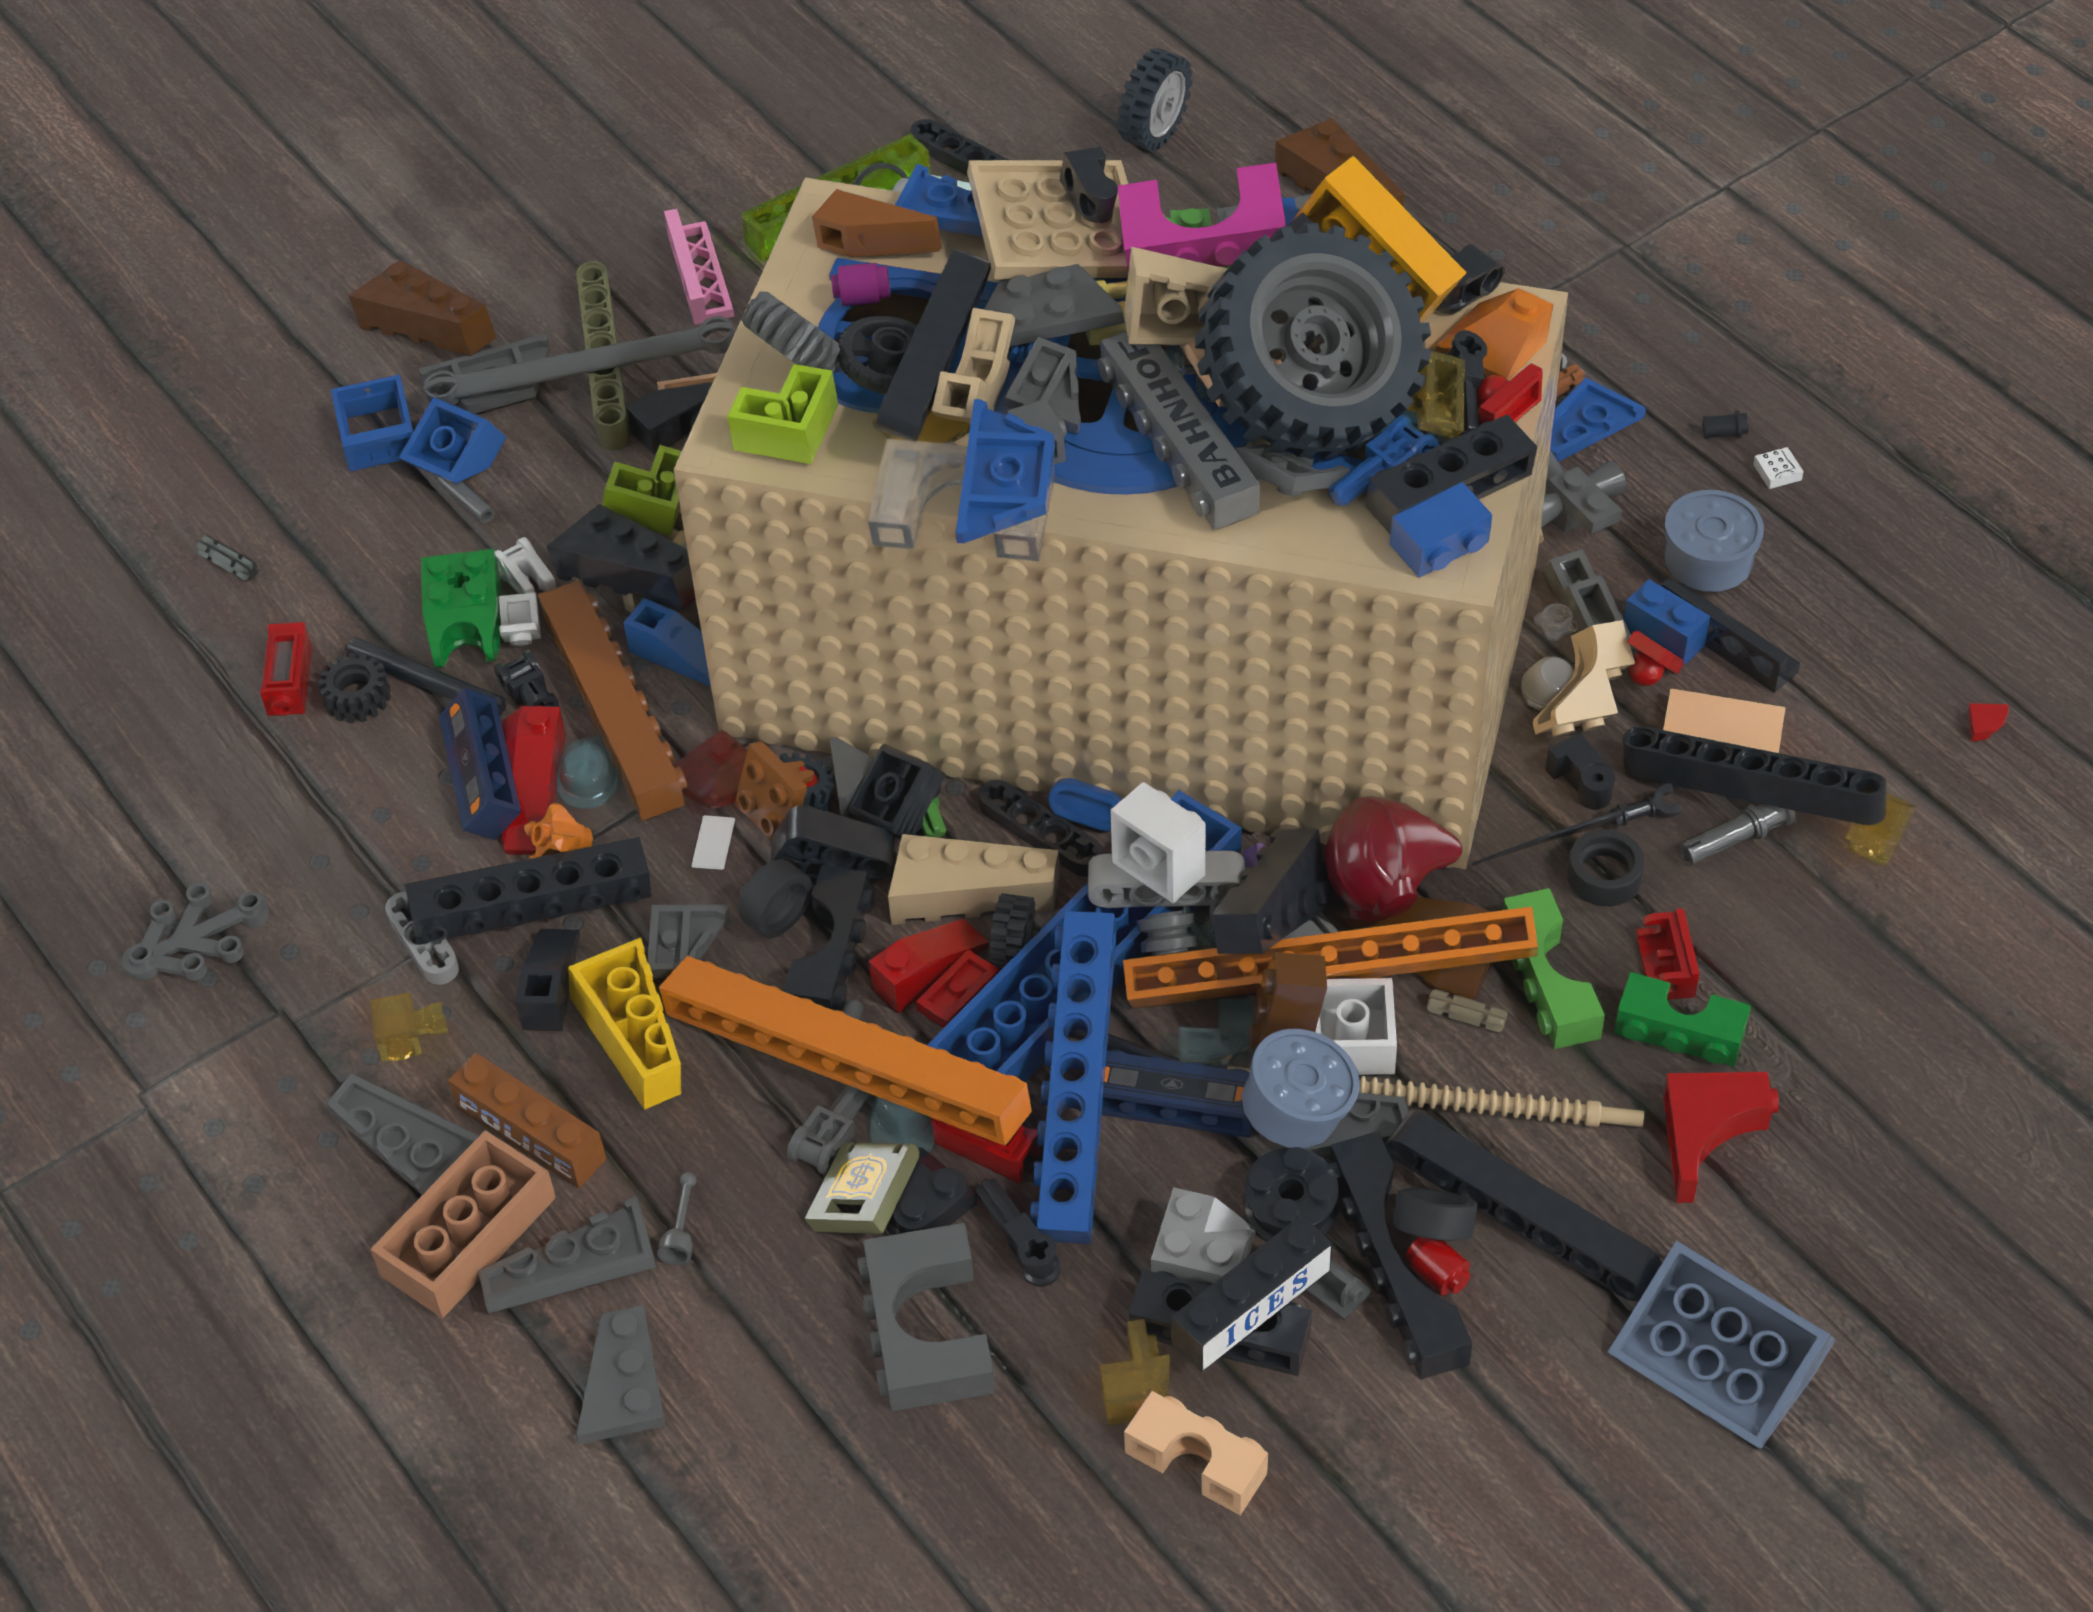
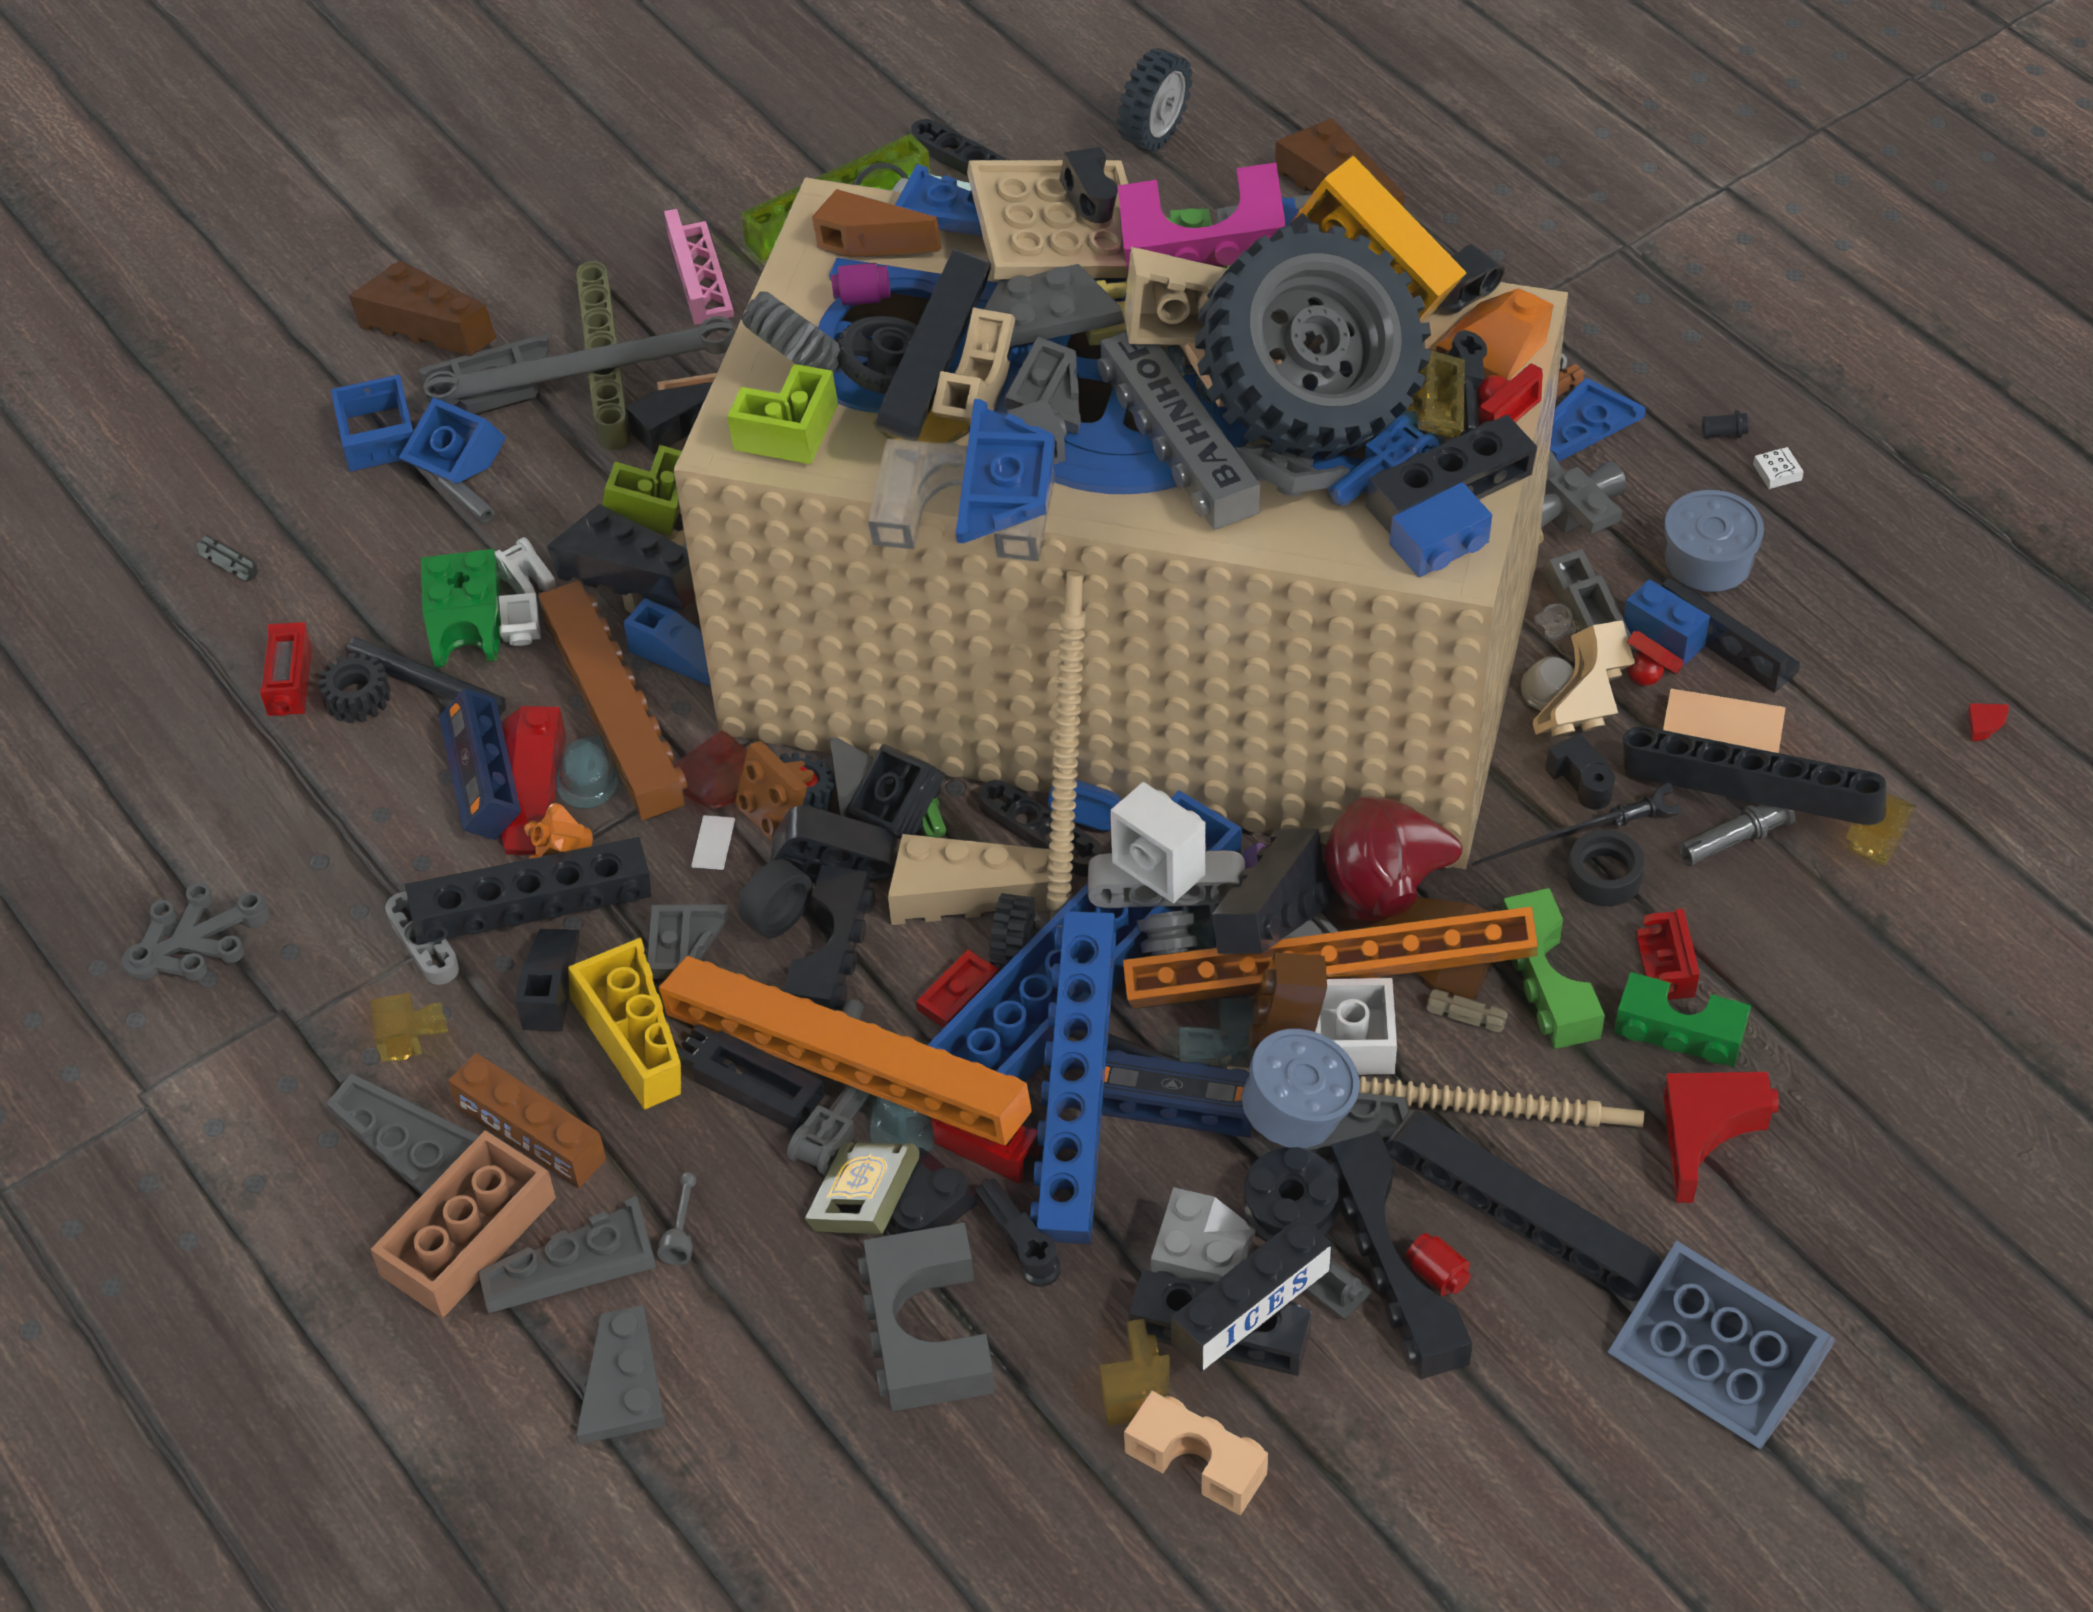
(525, 682): black connector -> none
(767, 1088): none -> black hinge
(919, 960): red slope -> none
(1072, 621): none -> tan hose
(1434, 1214): black tyre -> none

